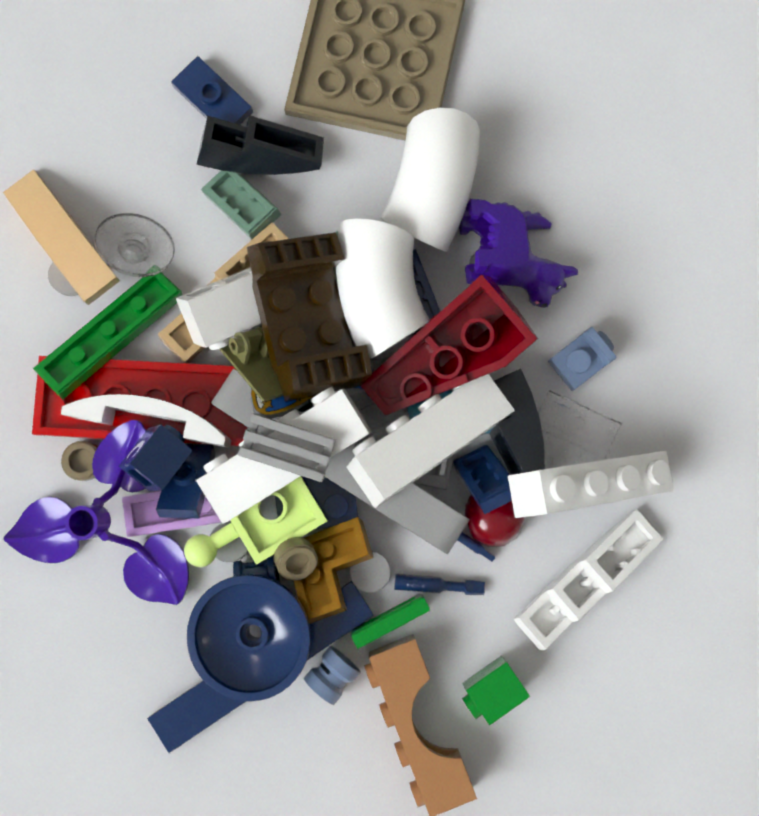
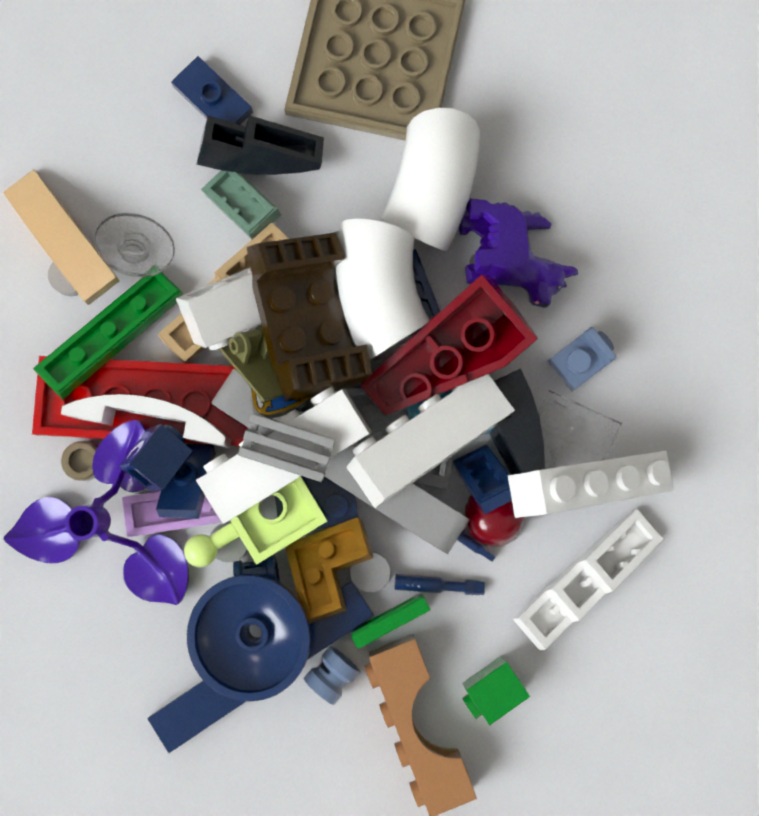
(295, 558): dark tan tile -> none

